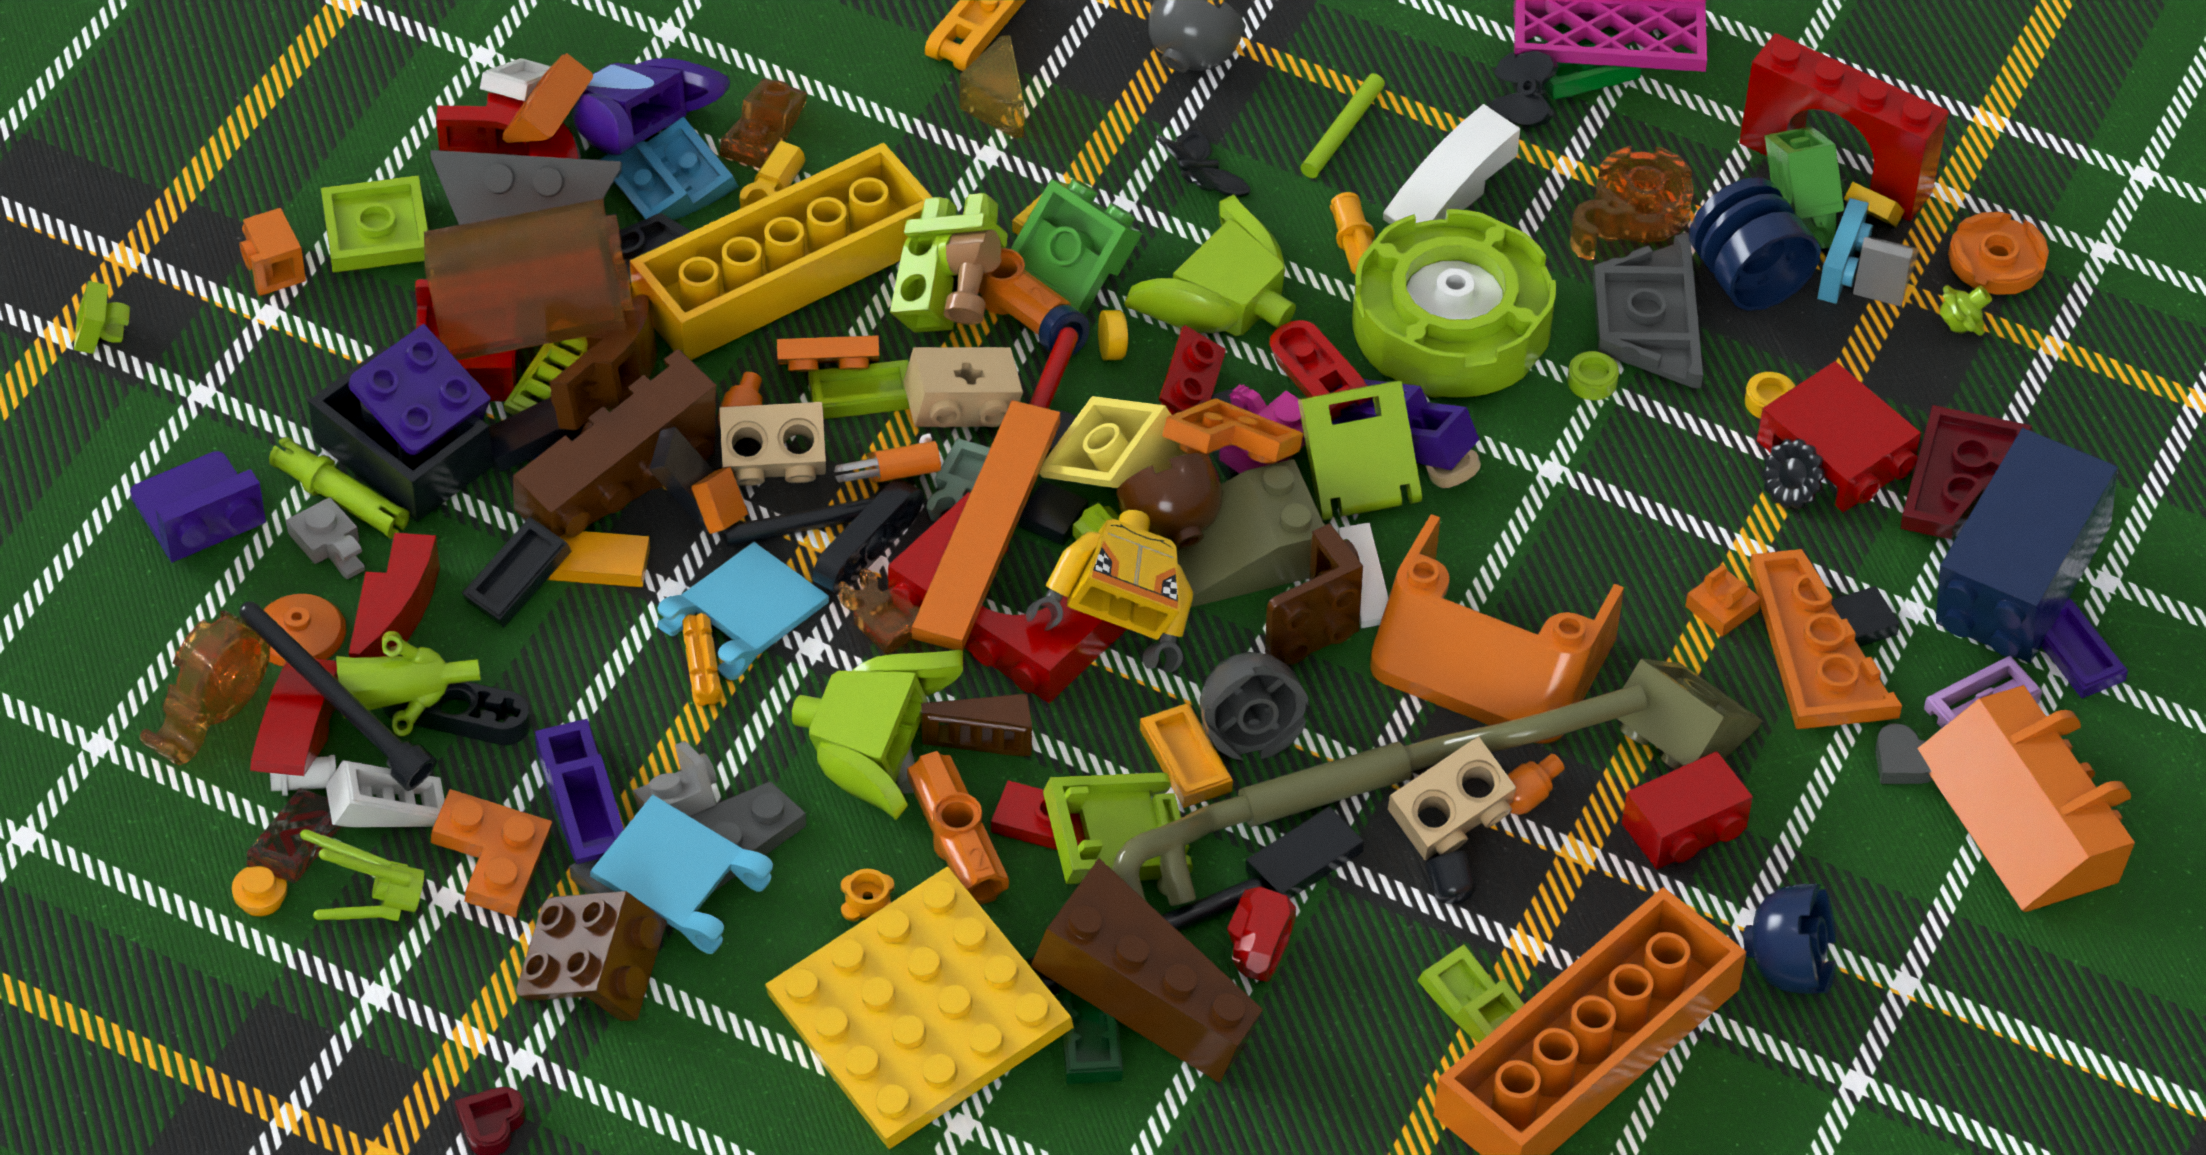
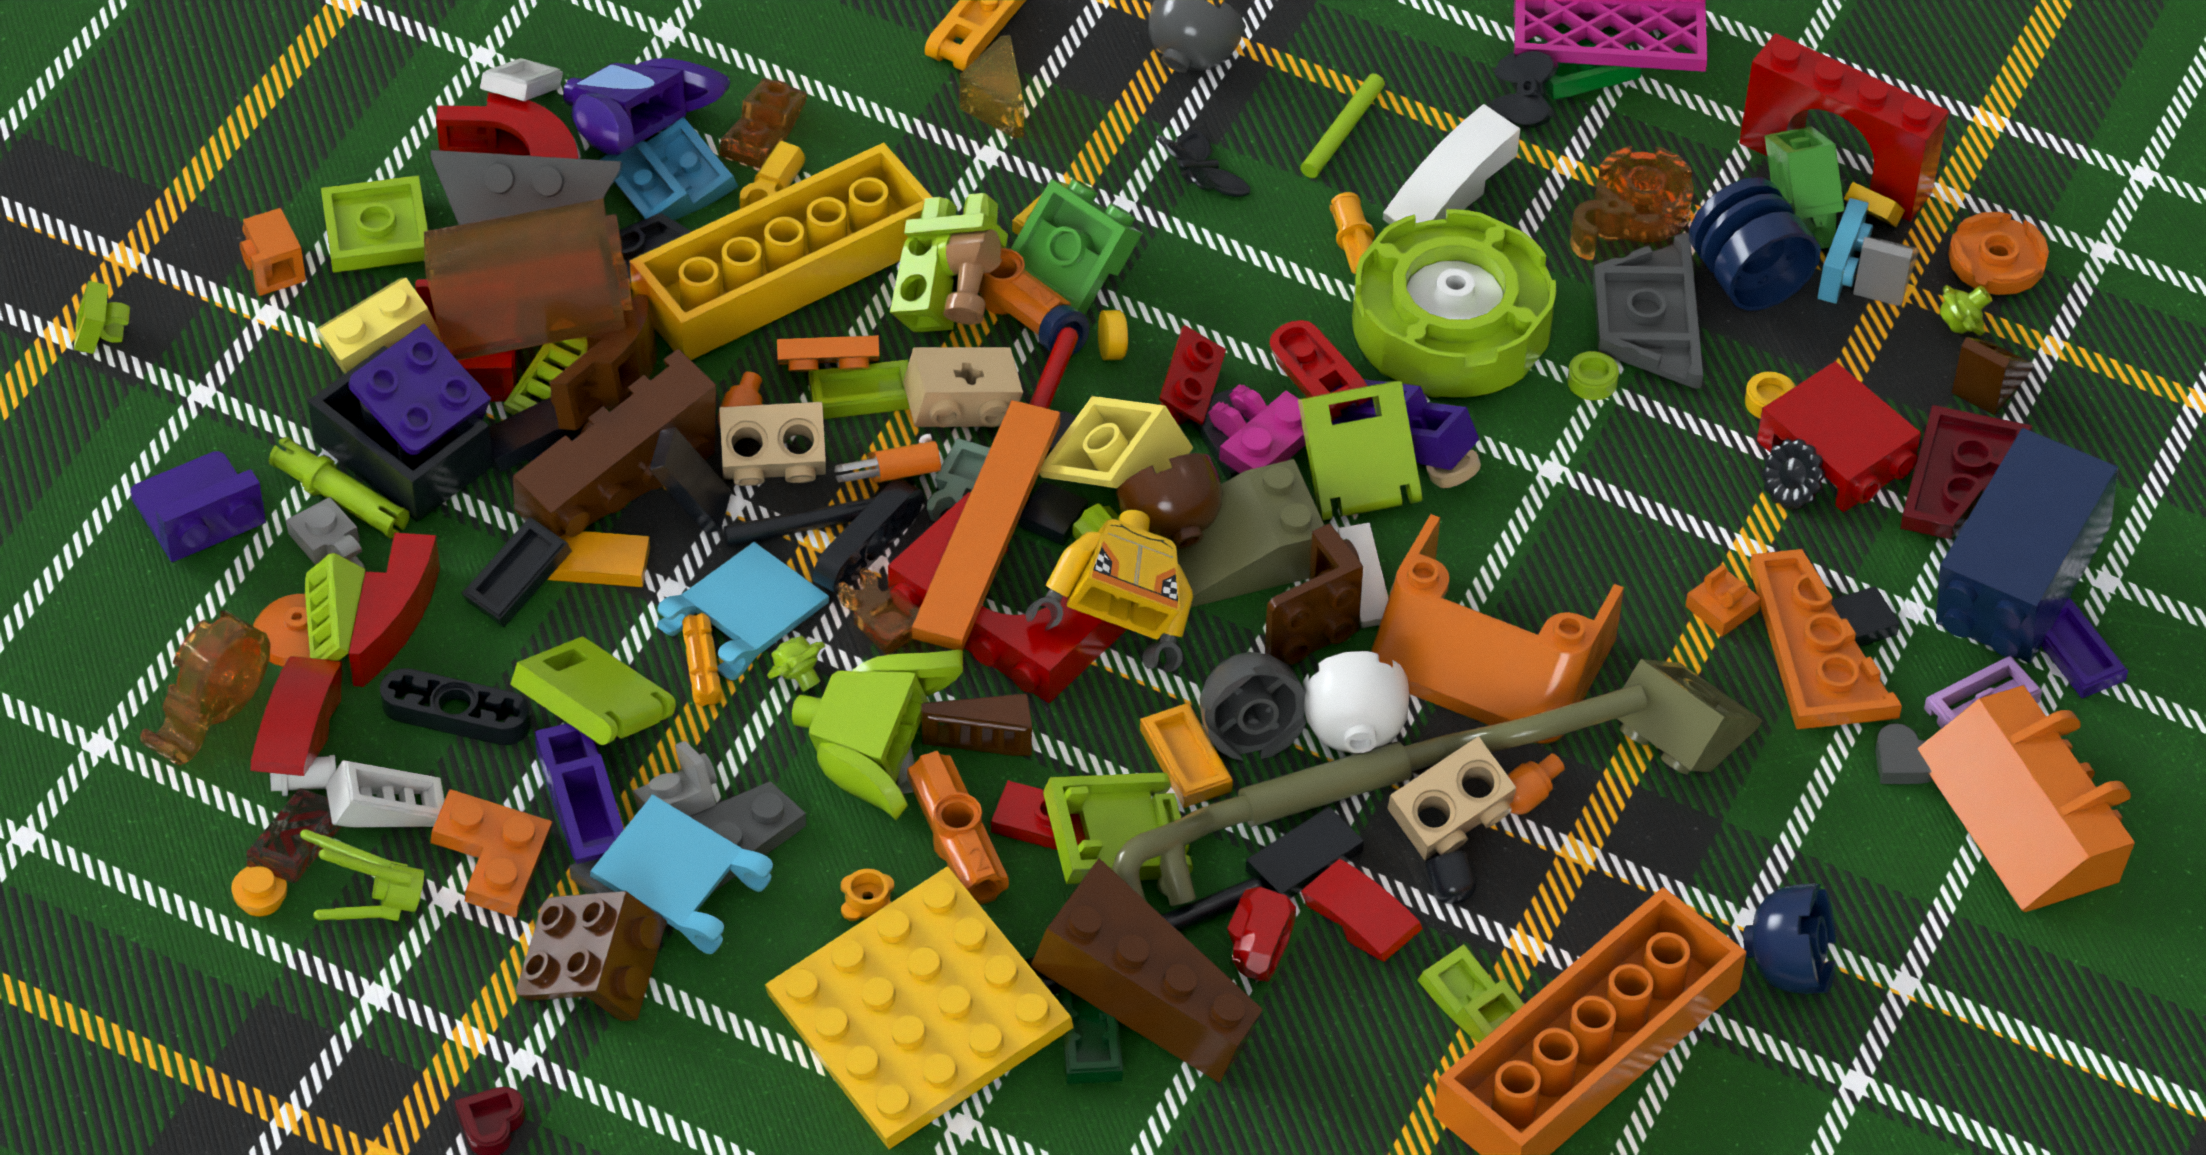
(332, 605): none -> lime slope
(375, 323): none -> light yellow slope
(408, 763): black piece -> none
(415, 678): lime piece -> none
(549, 101): orange slope -> none
(592, 690): none -> lime container
(719, 500): orange tile -> none
(796, 661): none -> lime plant
(1223, 424): orange plate -> none
(1224, 283): lime torso -> none
(1356, 701): none -> white cylinder
(1363, 908): none -> red slope
(1687, 810): red brick -> none
(1988, 374): none -> reddish brown slope

